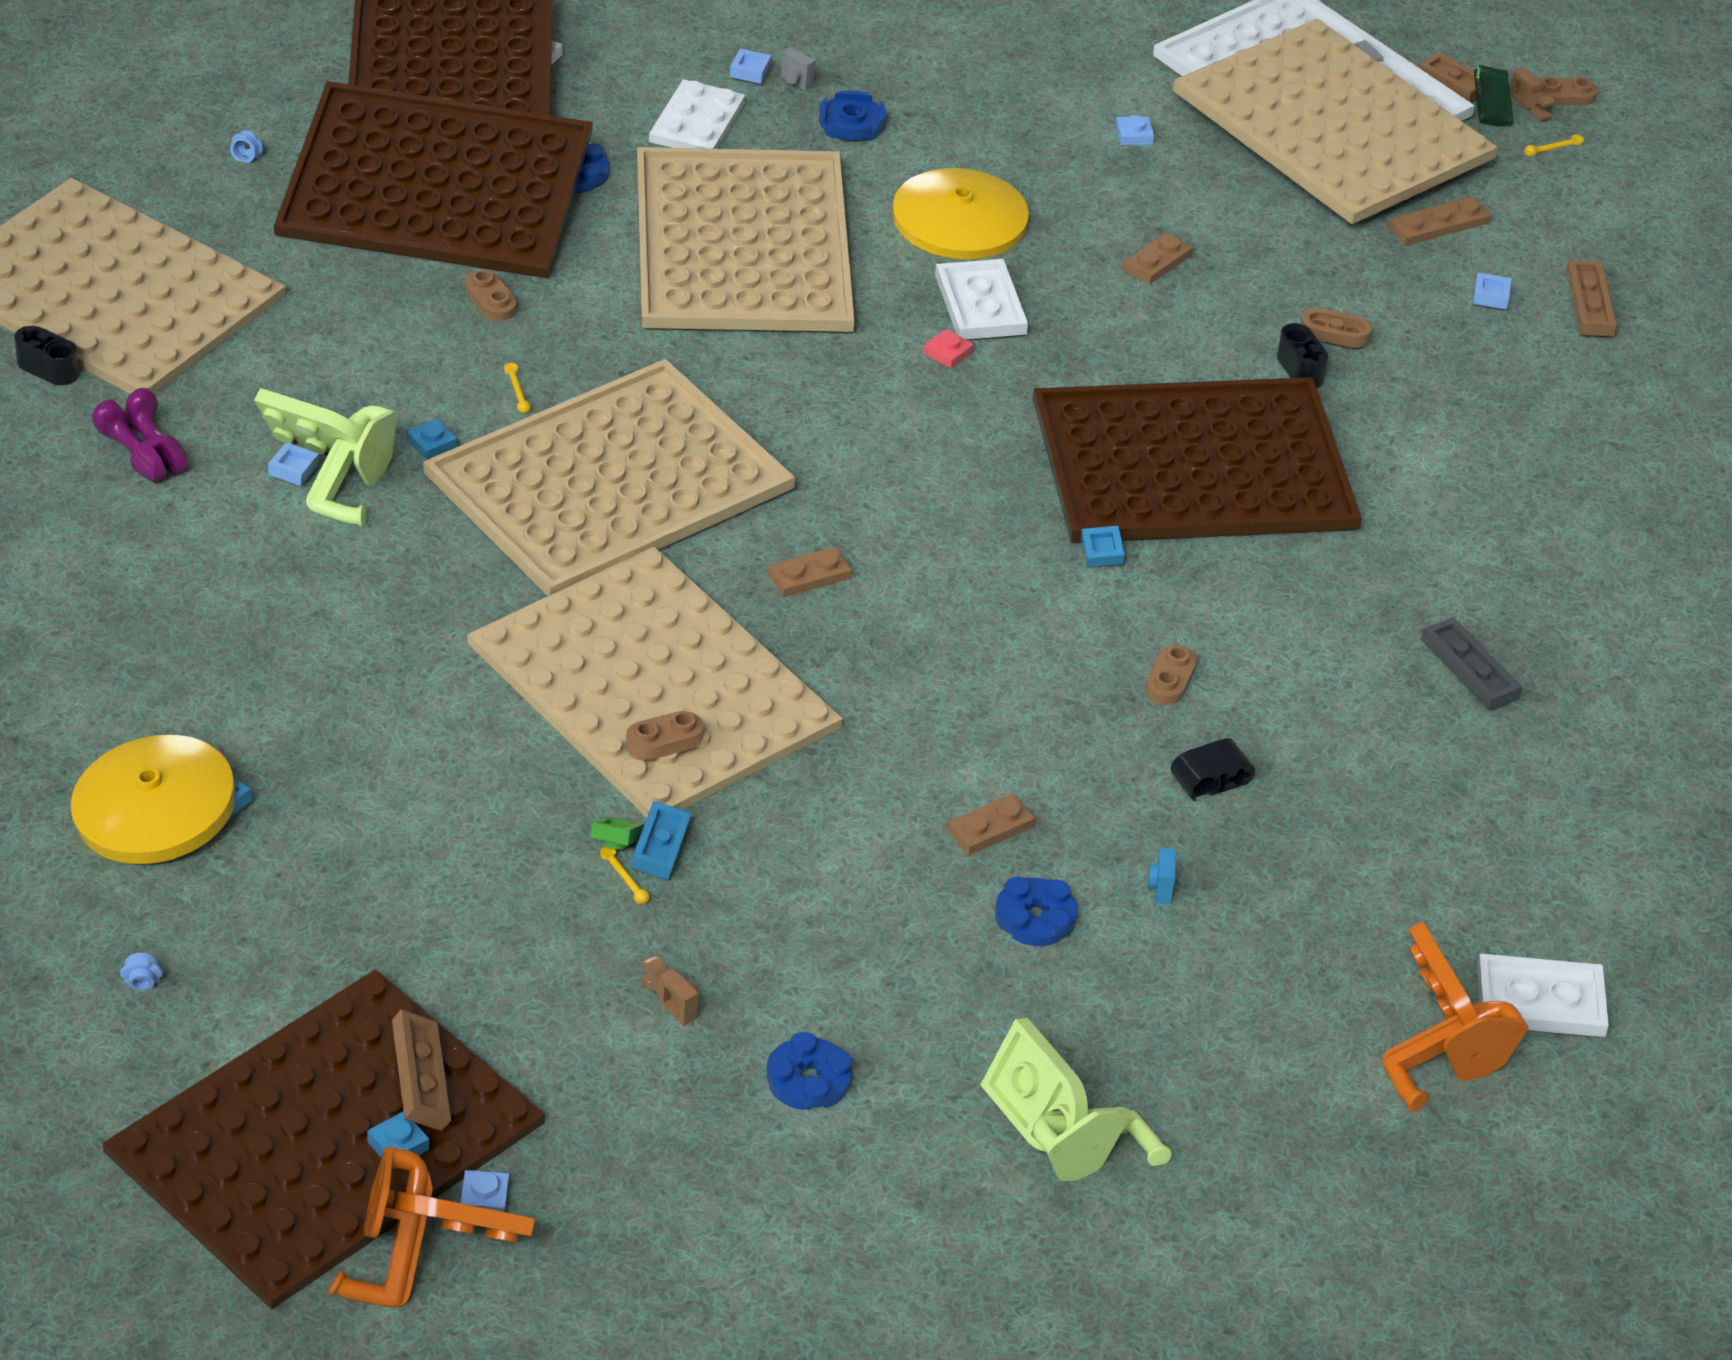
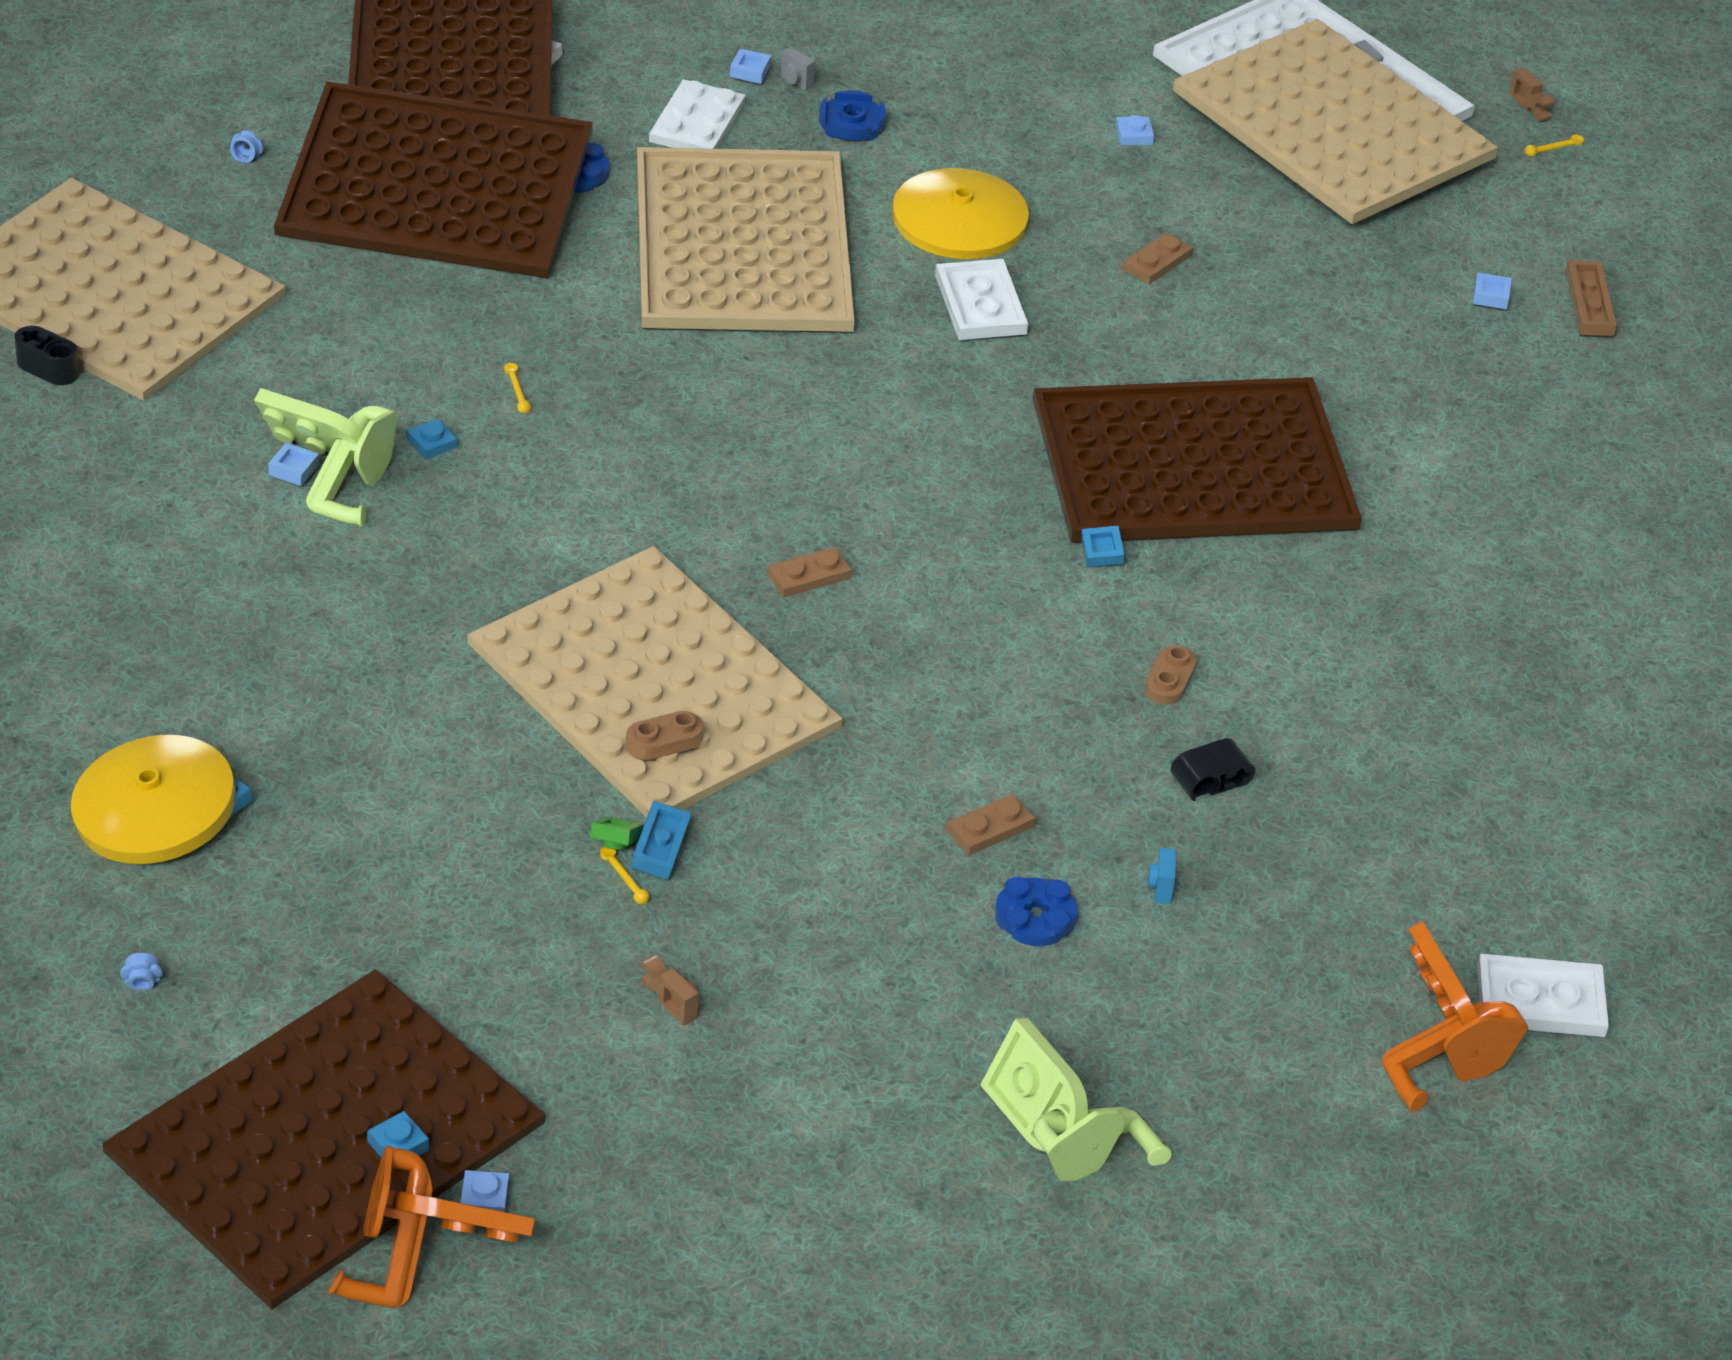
(157, 449): magenta piece -> none
(421, 1070): medium nougat plate -> none
(490, 295): medium nougat plate -> none
(608, 476): tan plate -> none
(806, 1052): blue plate -> none
(948, 348): coral plate -> none
(1302, 353): black beam -> none
(1337, 327): medium nougat plate -> none
(1439, 221): medium nougat plate -> none
(1451, 74): medium nougat plate -> none
(1471, 663): dark grey plate -> none
(1493, 96): clear green tile -> none
(1570, 90): medium nougat plate -> none

